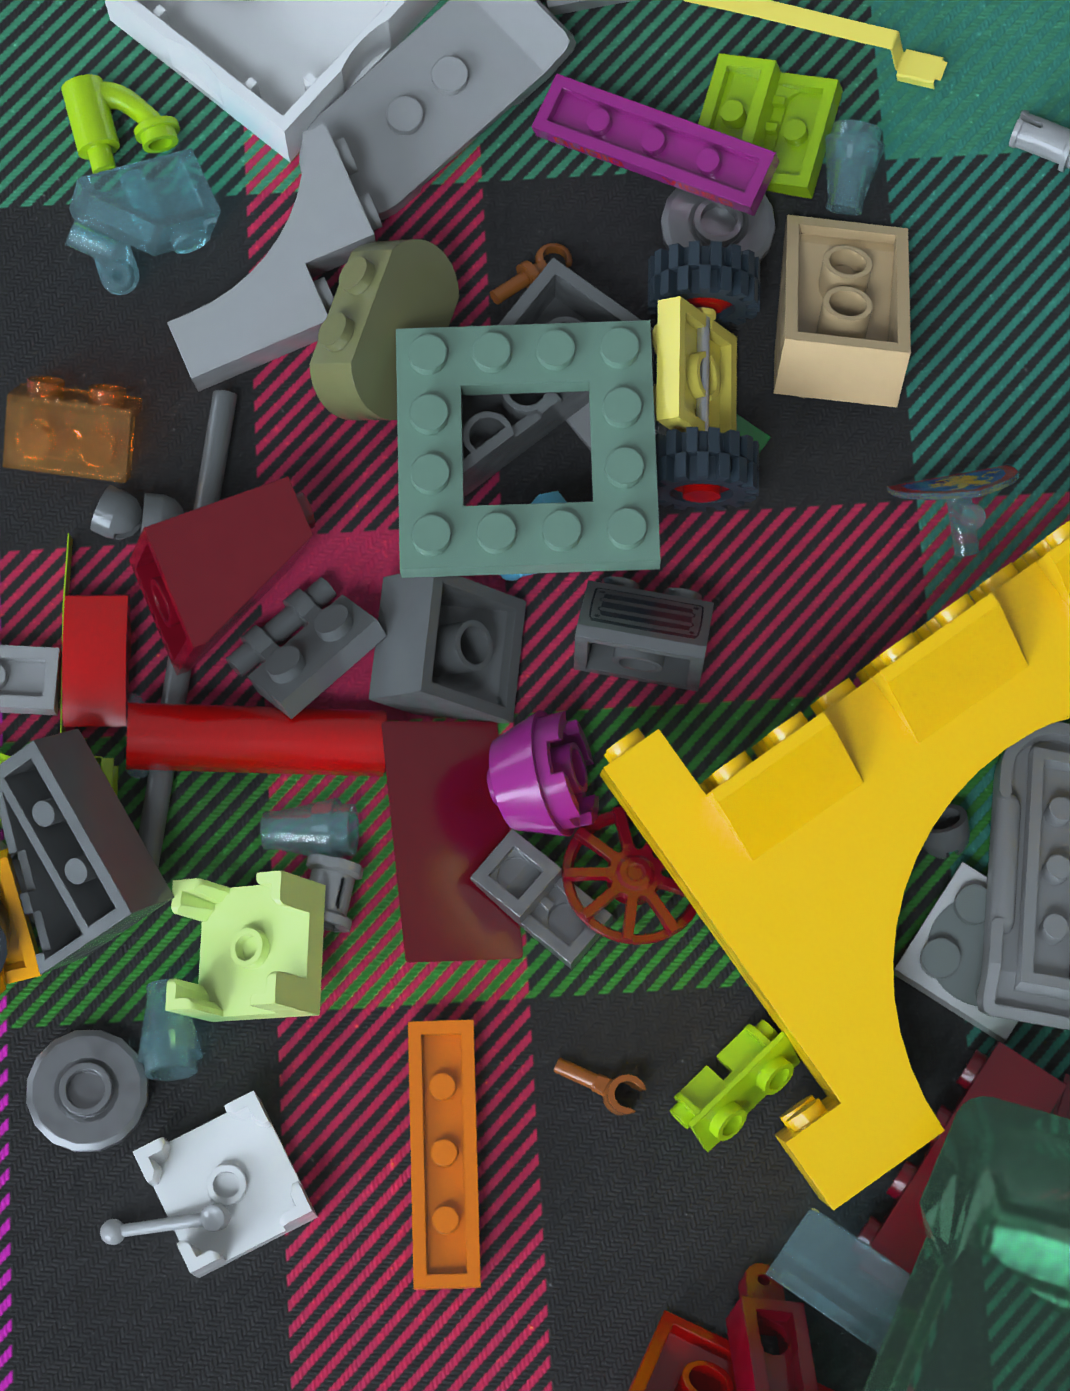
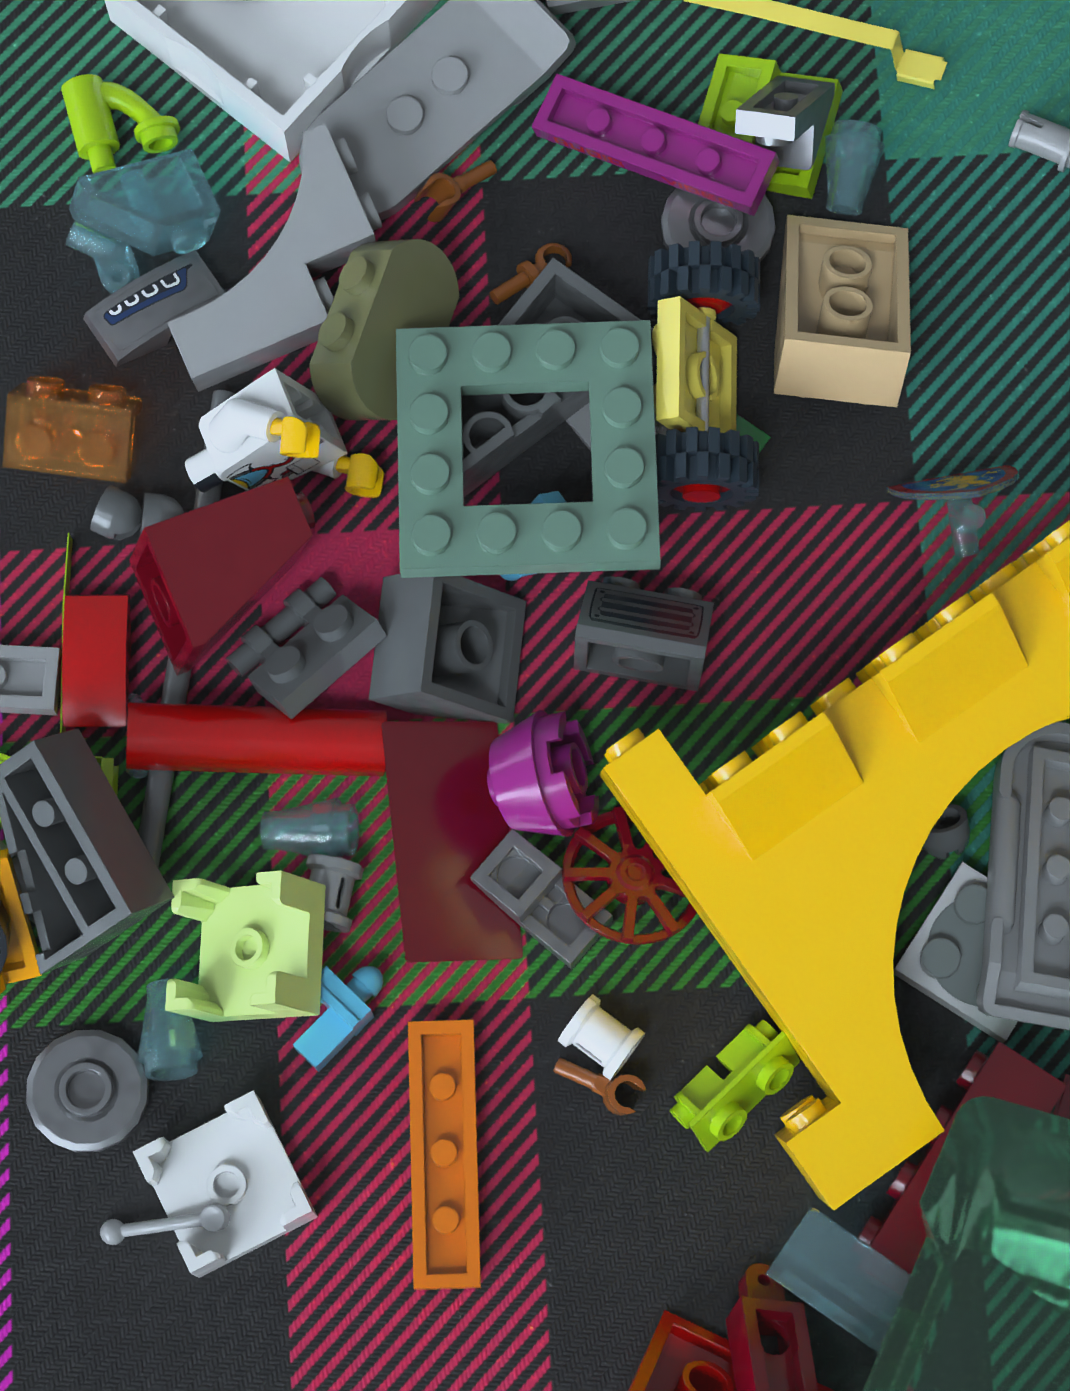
(137, 315): none -> flat silver slope
(275, 433): none -> white torso
(344, 1014): none -> medium azure piece
(448, 189): none -> dark orange hand
(601, 1037): none -> white bush
(788, 119): none -> flat silver slope

